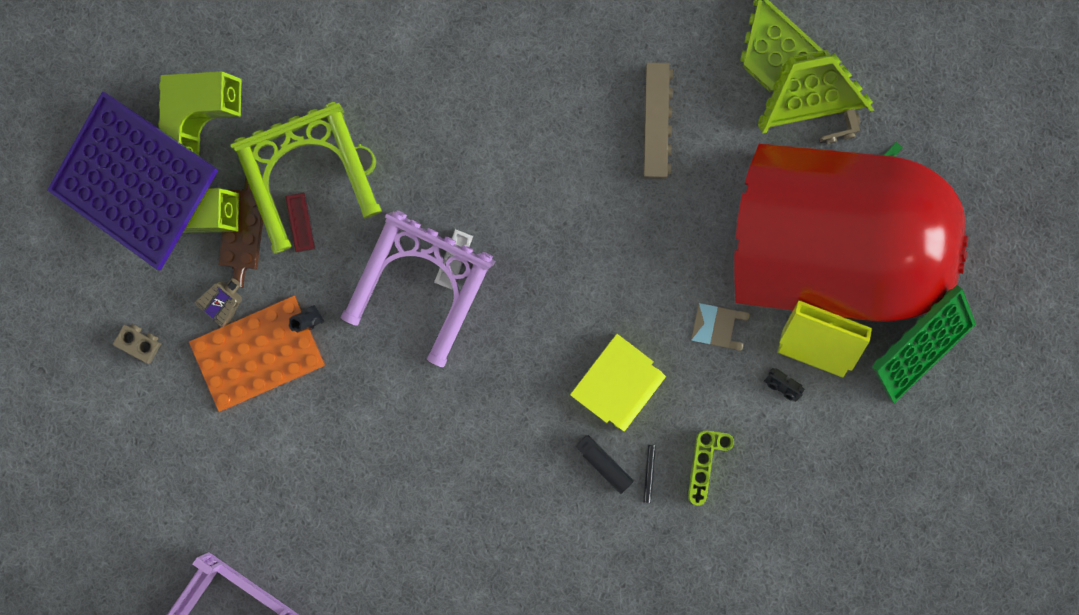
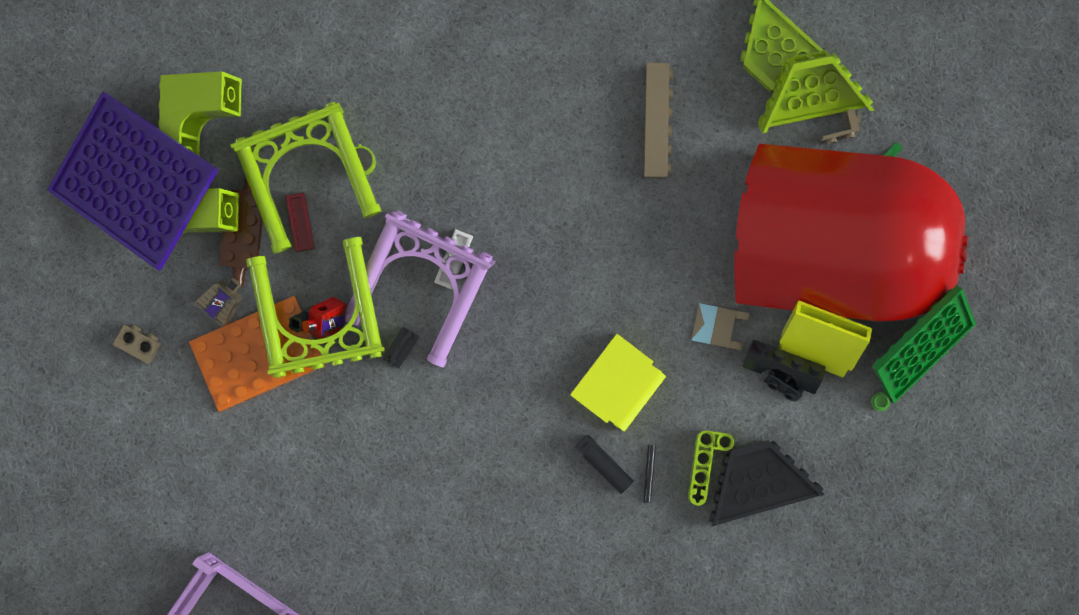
(271, 325): none -> lime arch
(326, 318): none -> red torso
(400, 347): none -> black hinge
(759, 481): none -> black piece
(766, 357): none -> black arch
(880, 401): none -> bright green plate

